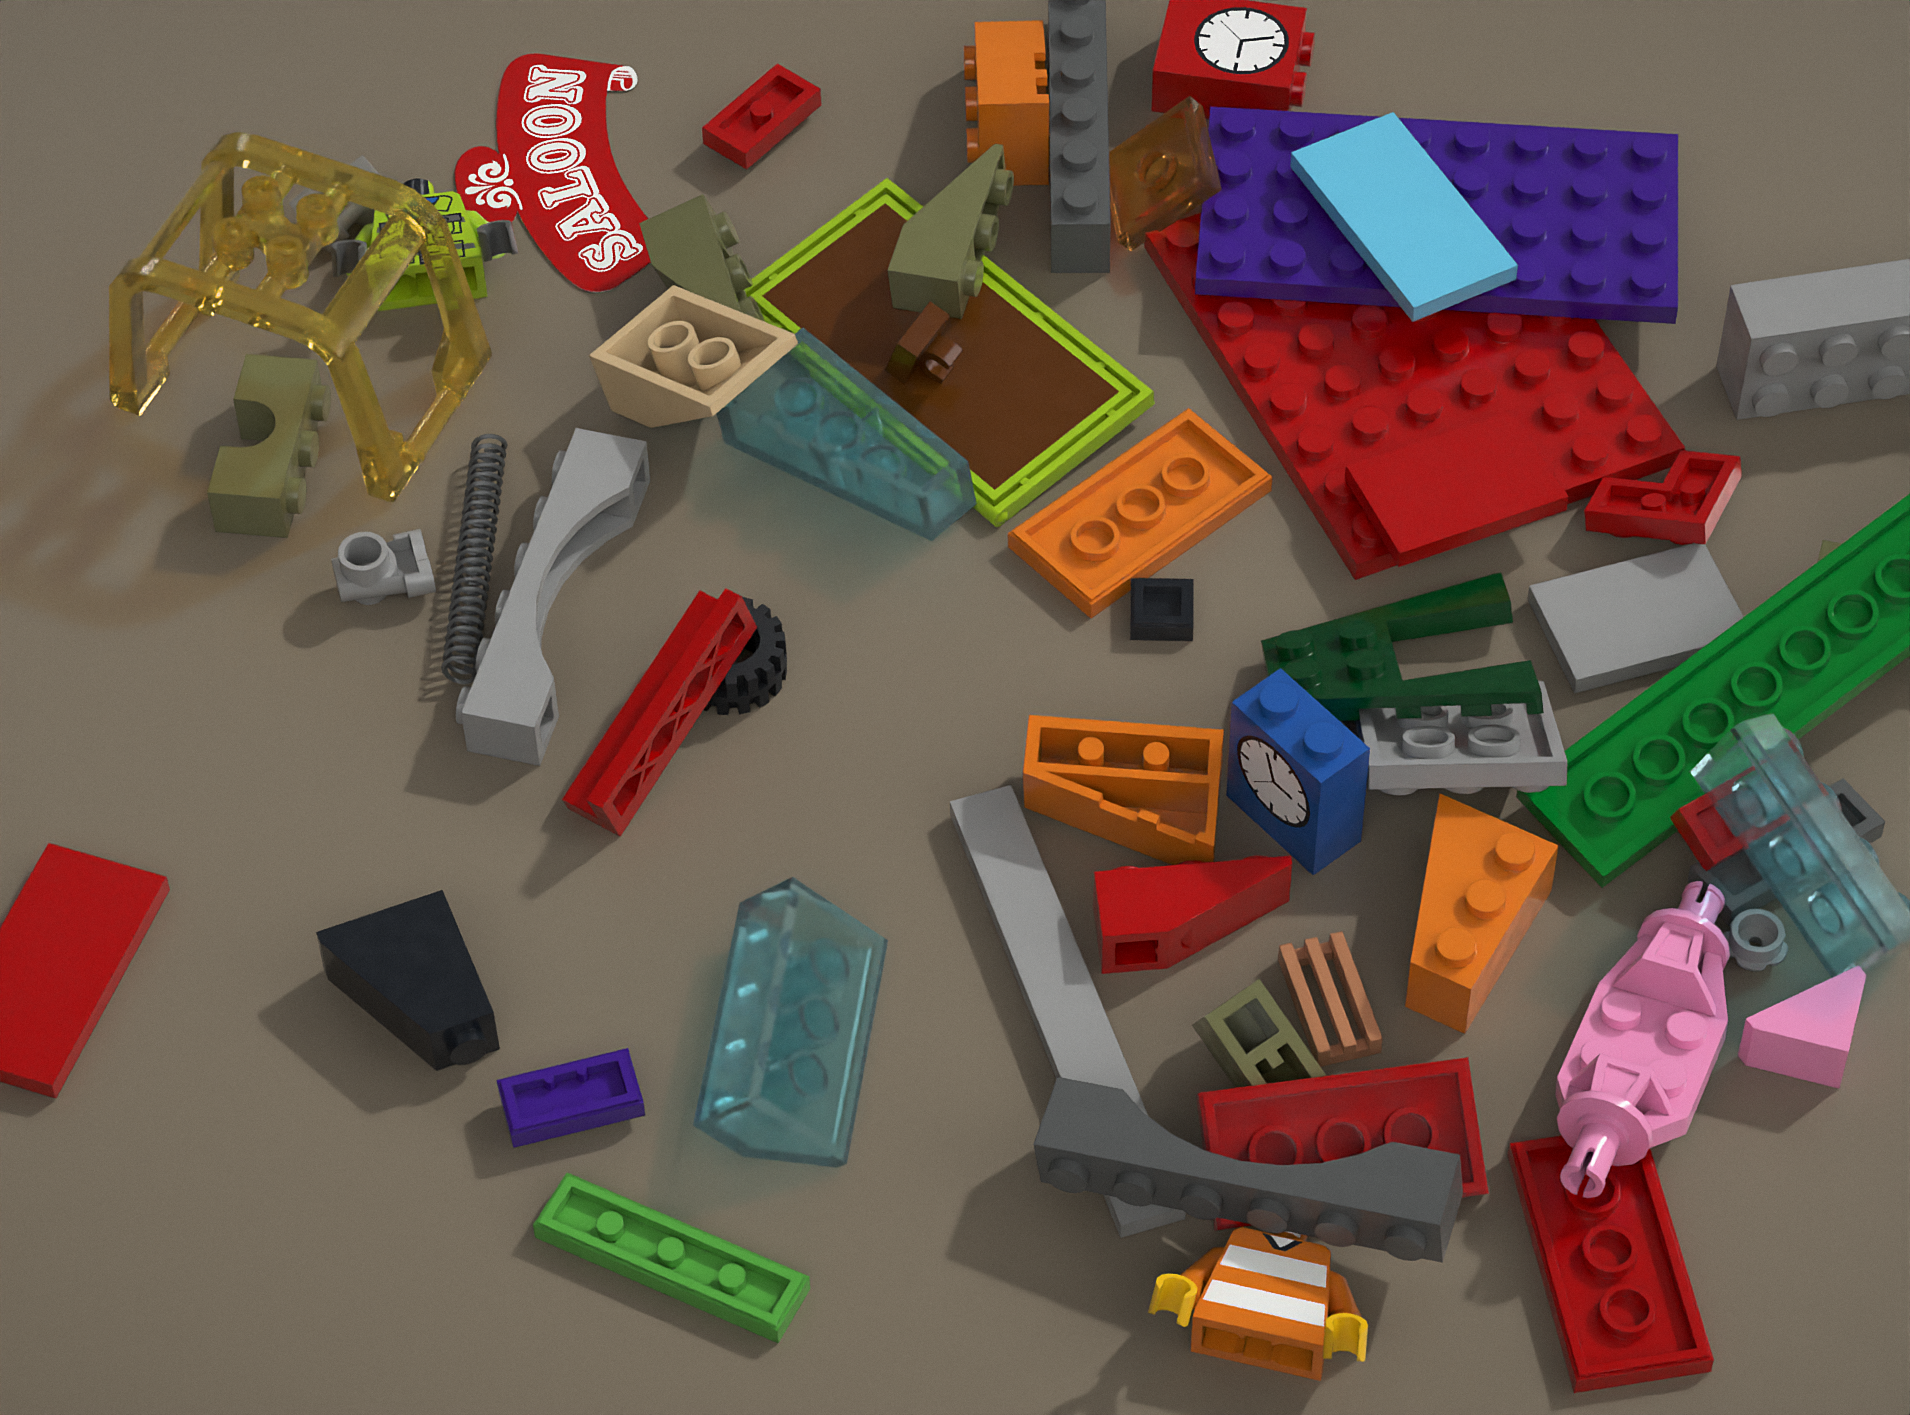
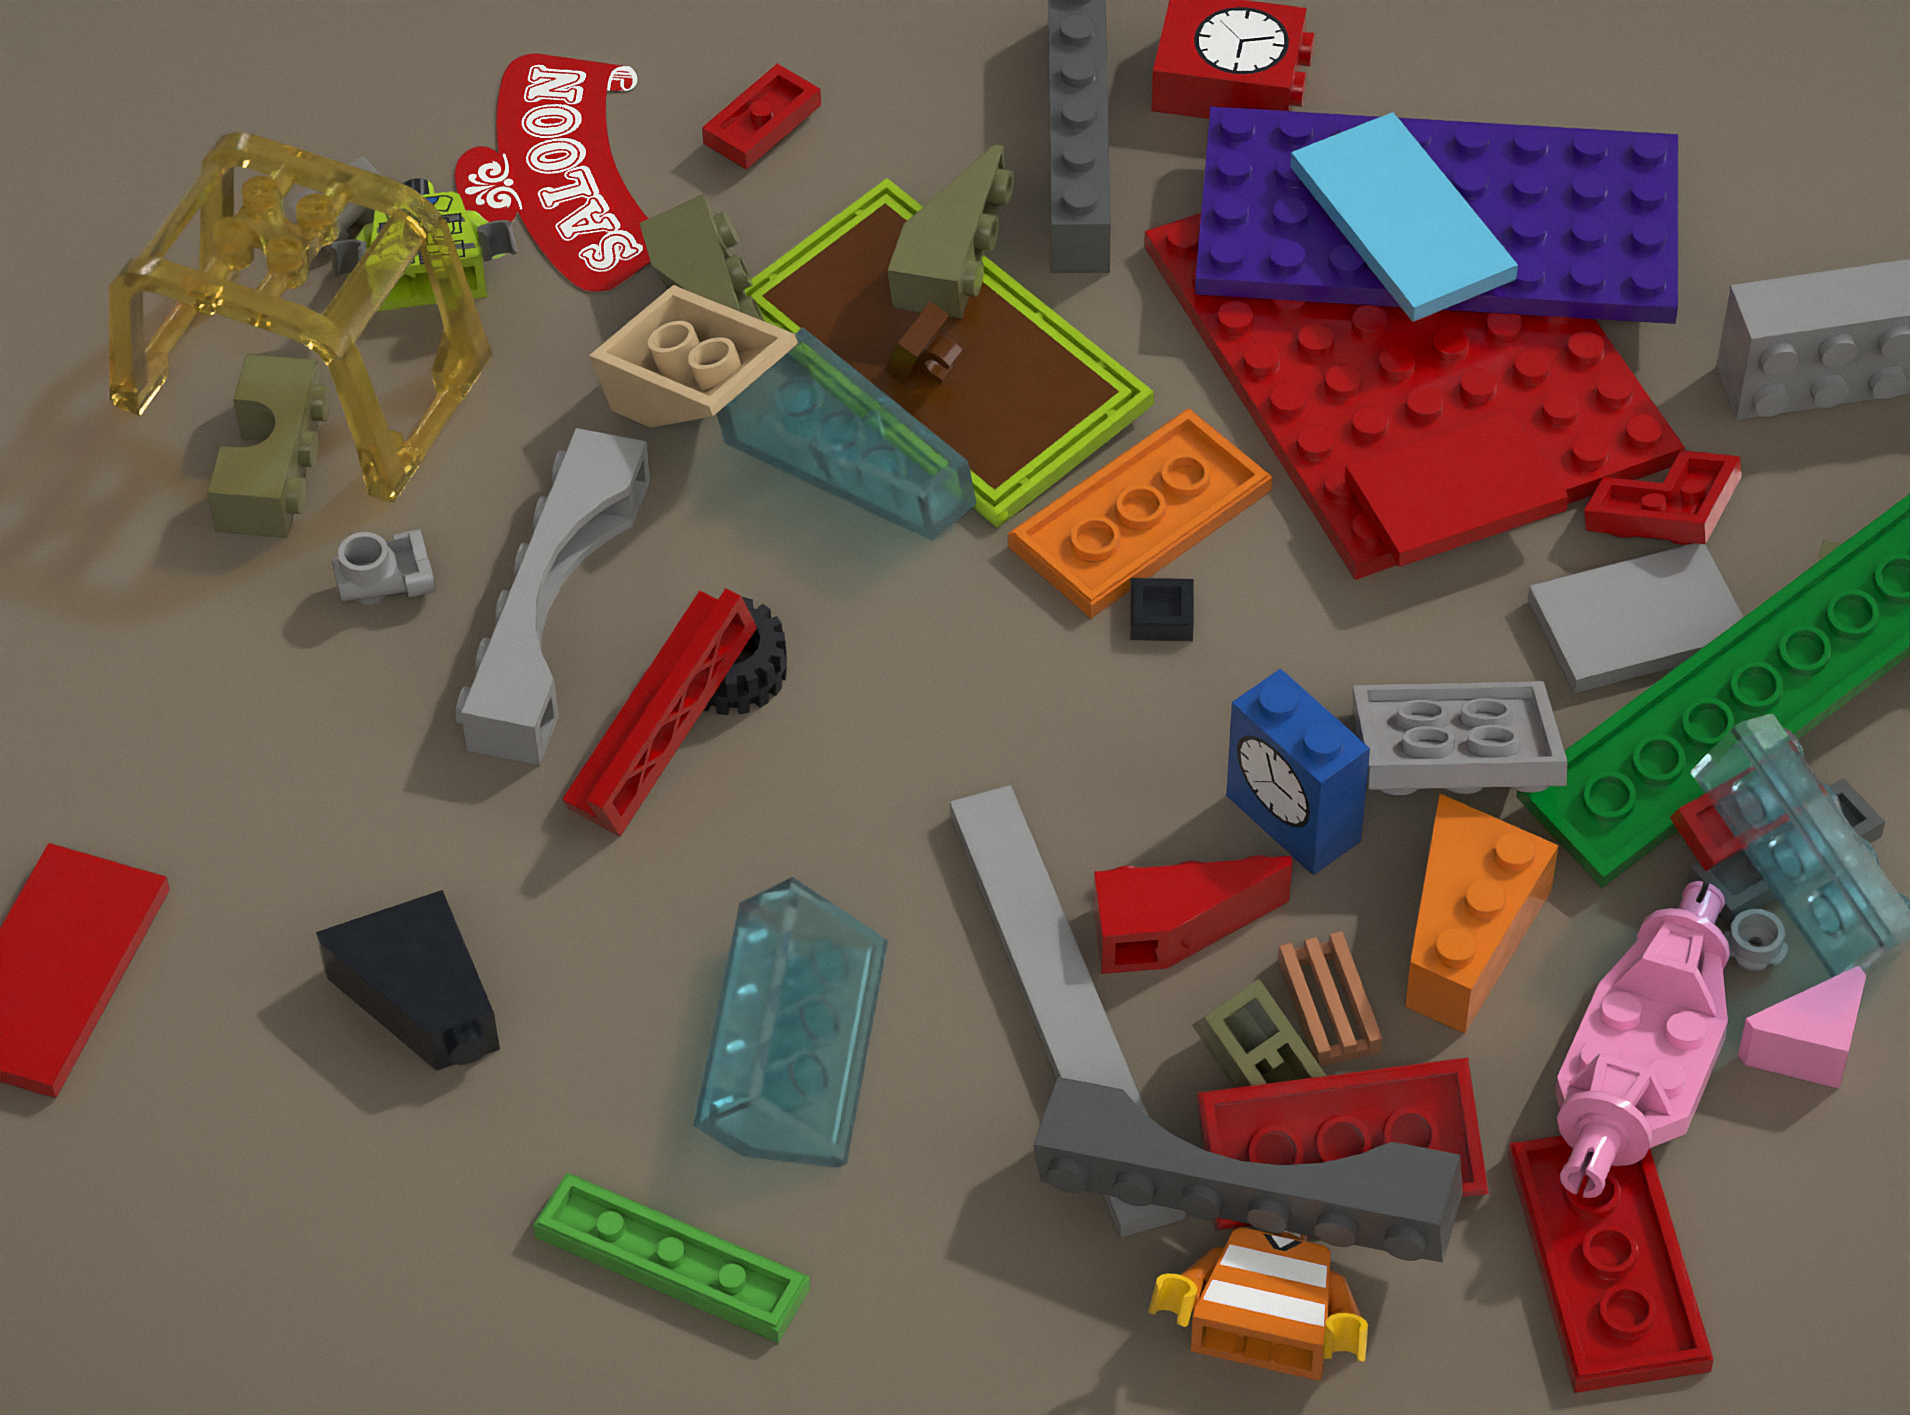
(482, 514): dark grey piece -> none
(570, 1097): dark purple plate -> none
(1009, 97): orange wedge -> none
(1128, 783): orange wedge -> none
(1161, 173): clear orange tile -> none
(1354, 665): dark green wing -> none

